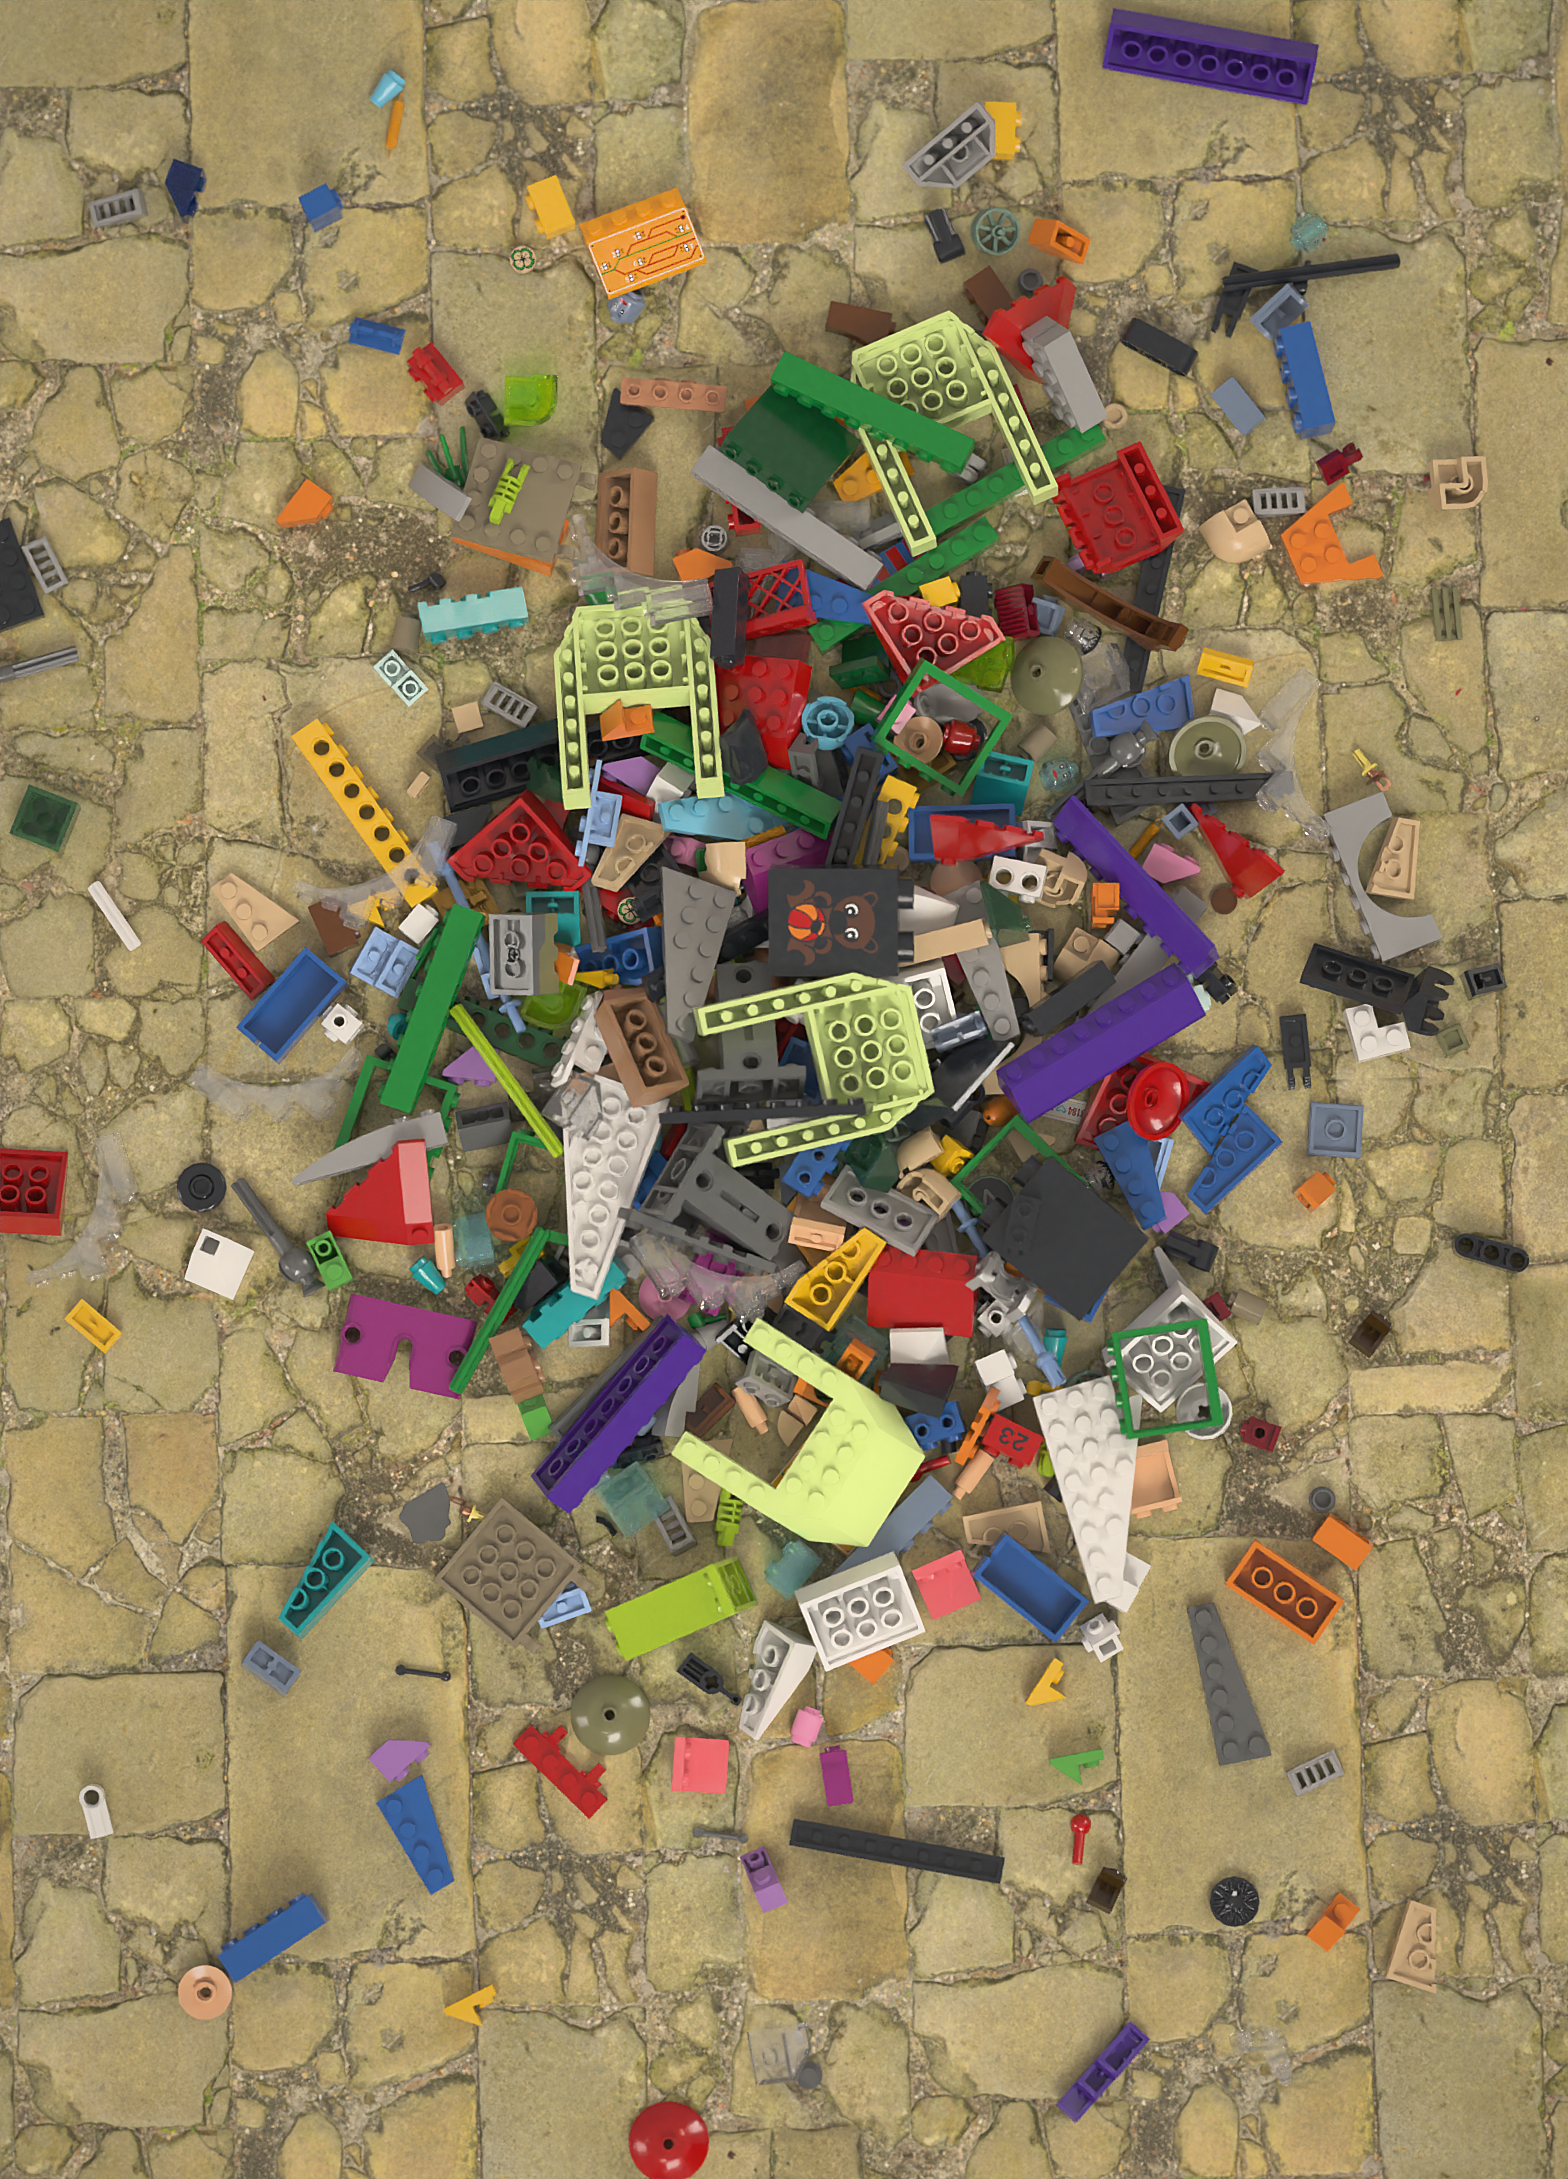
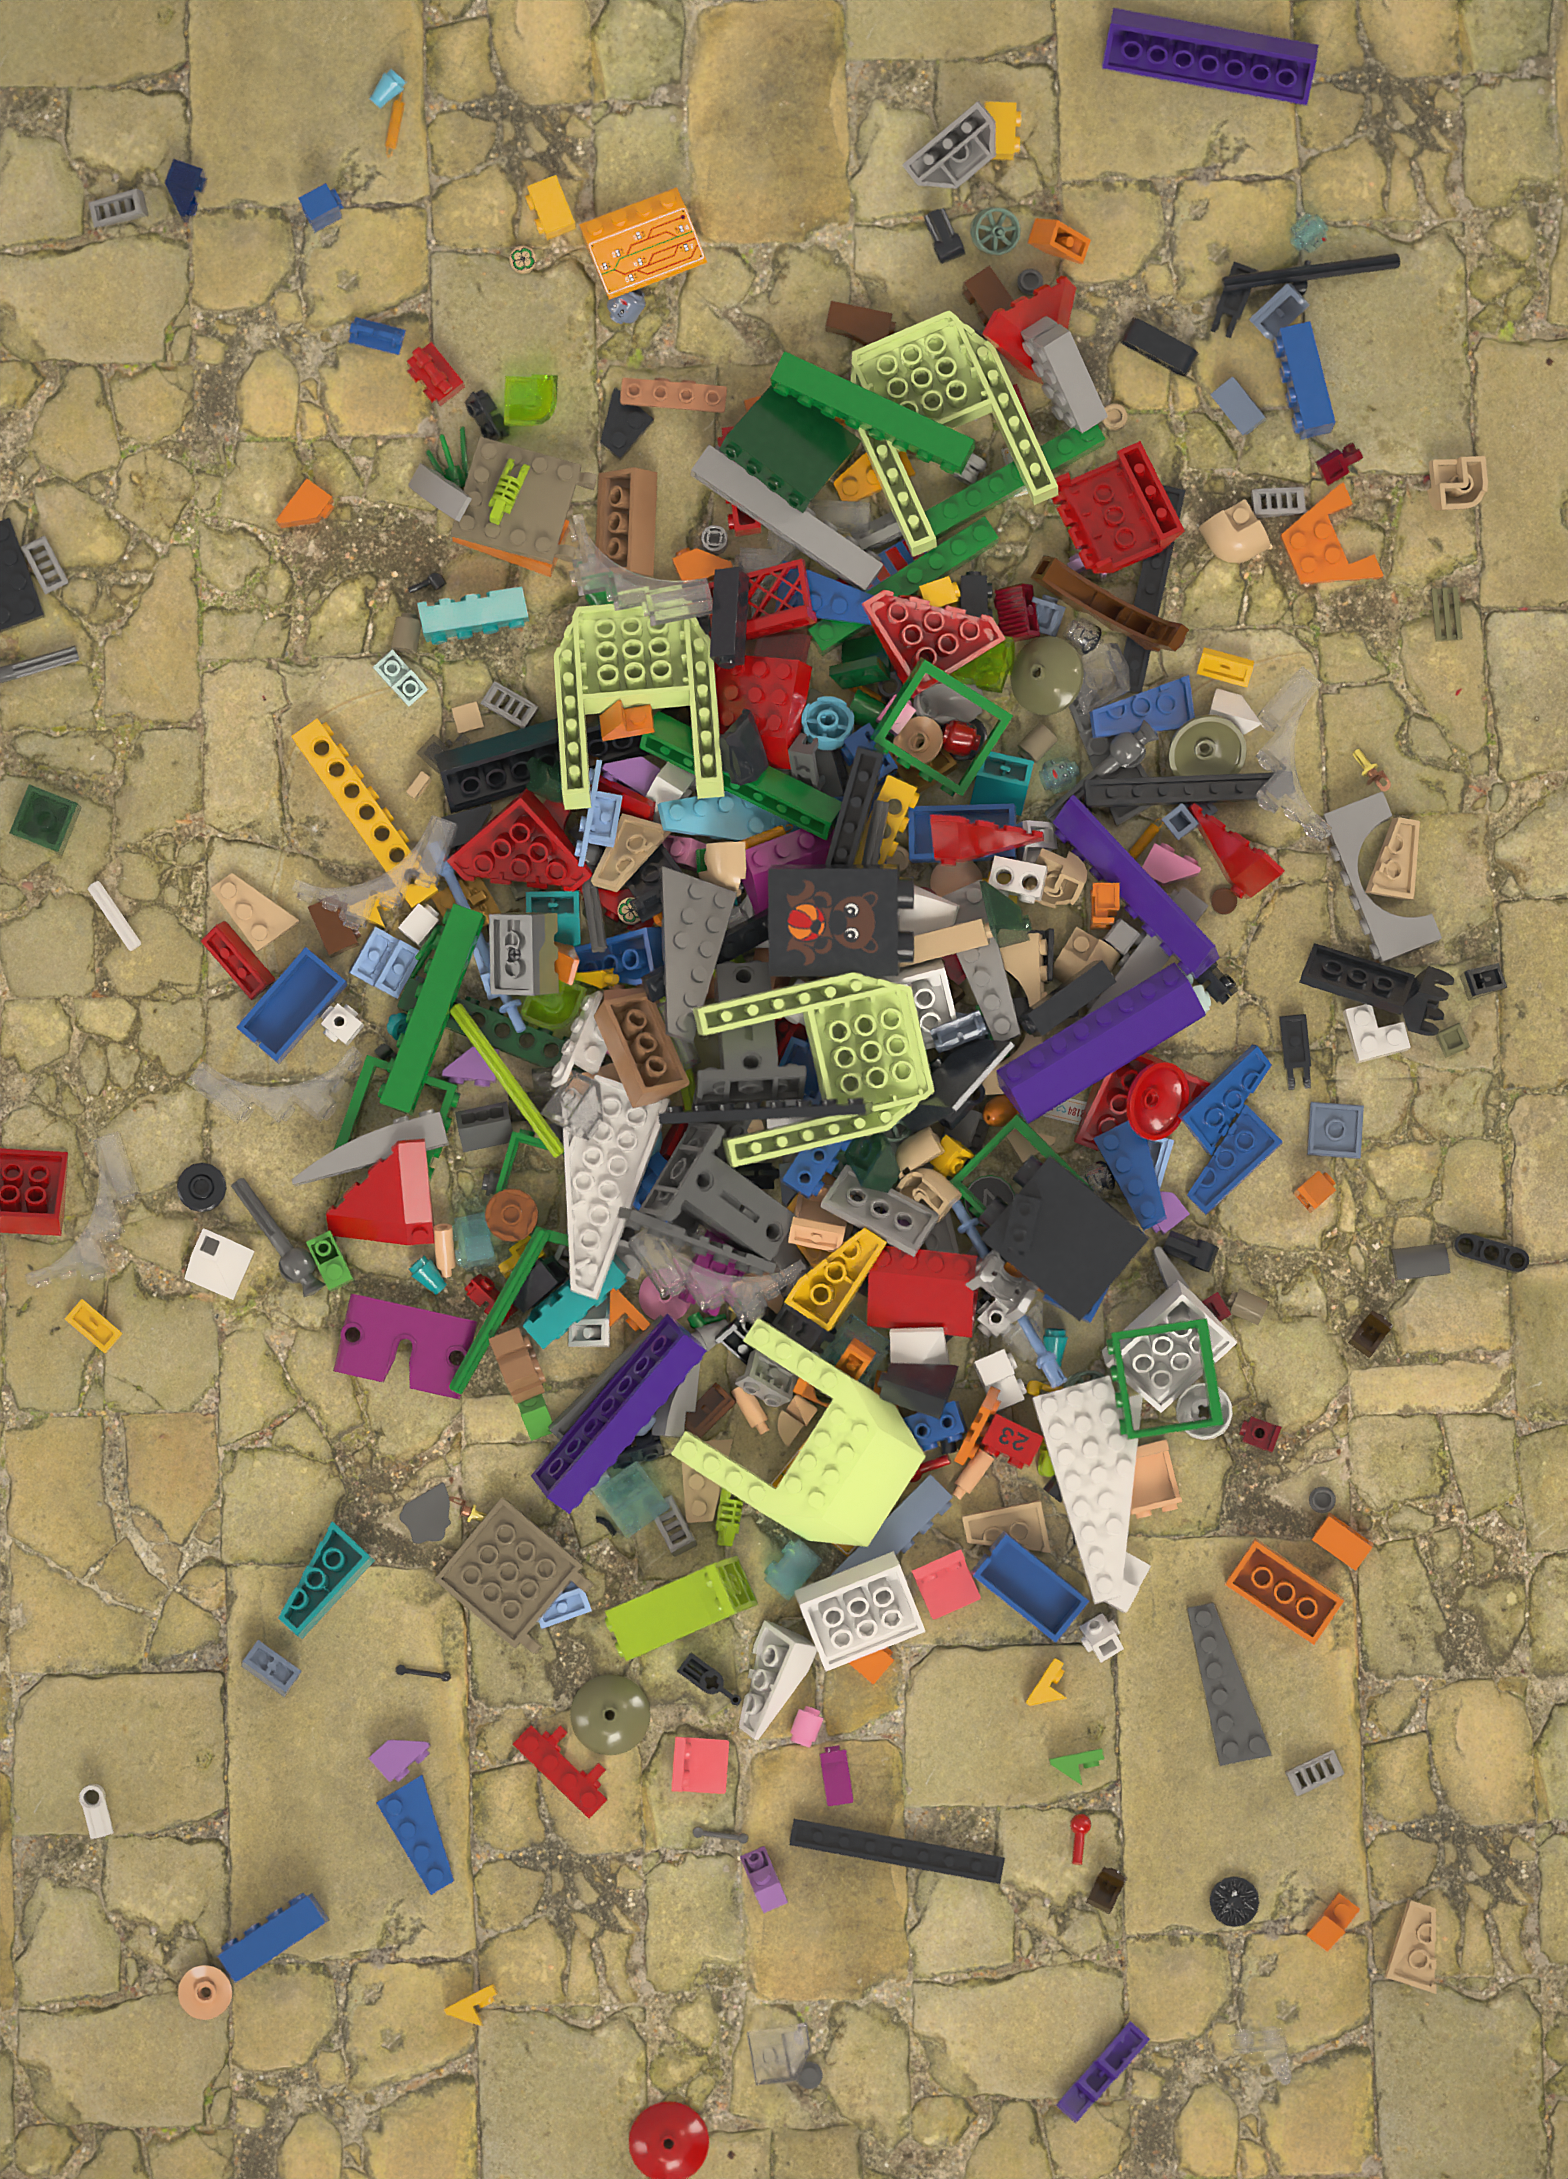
(1420, 1261): none -> dark grey brick

